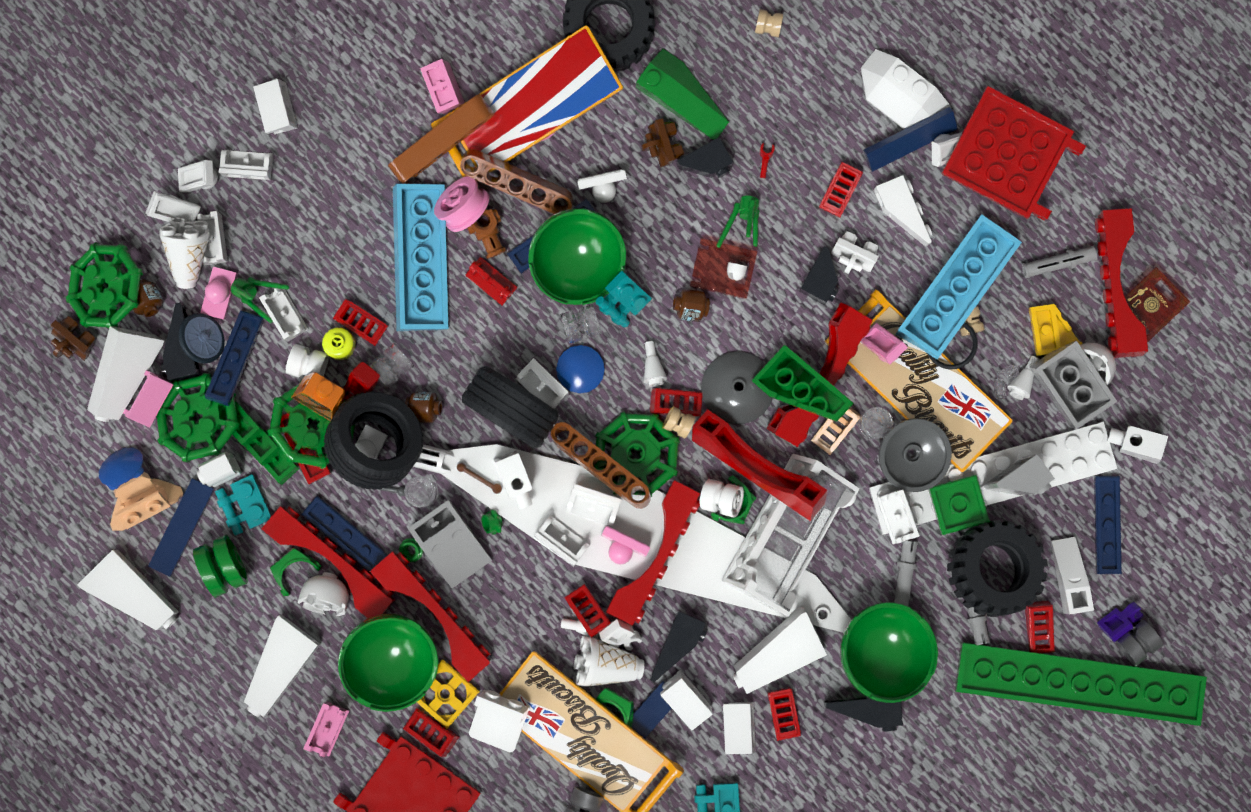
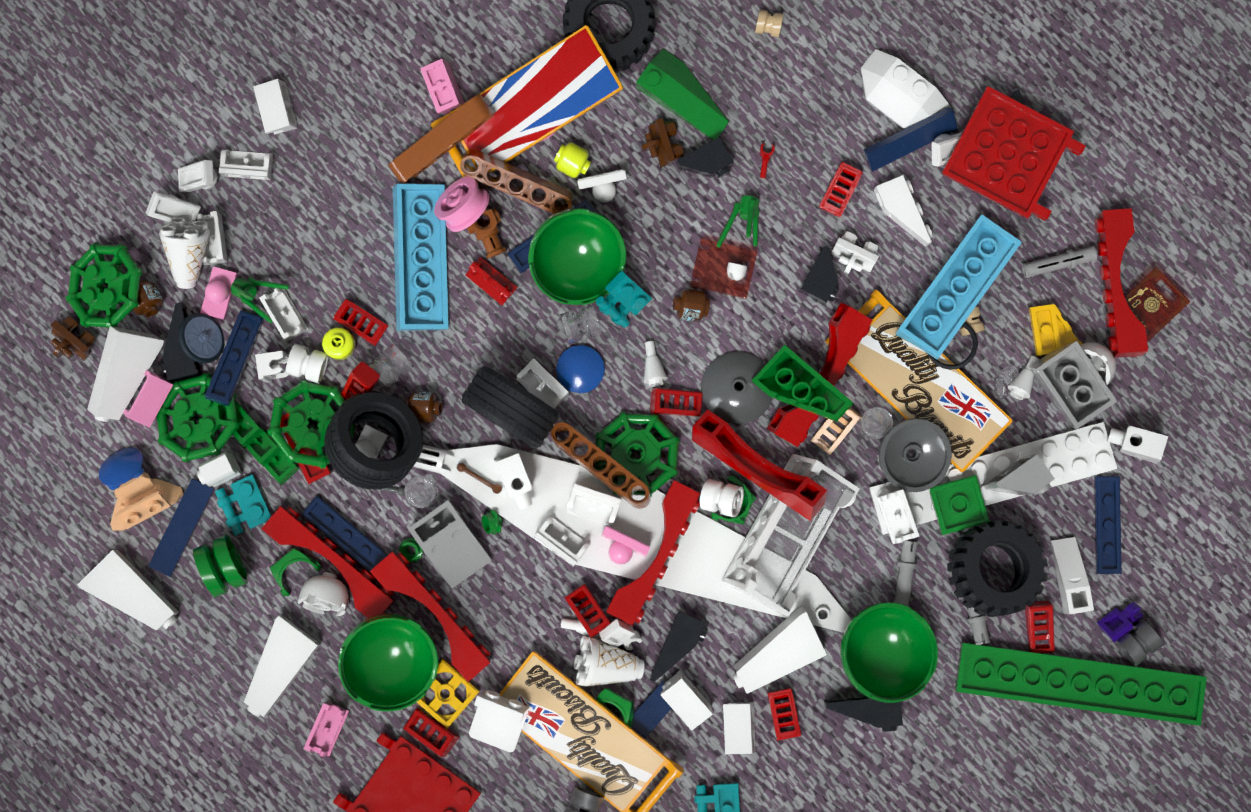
(269, 365): none -> white hinge
(319, 395): orange torso -> none
(572, 160): none -> neon yellow head
(679, 422): tan wheel -> none
(883, 344): bright pink tile -> none

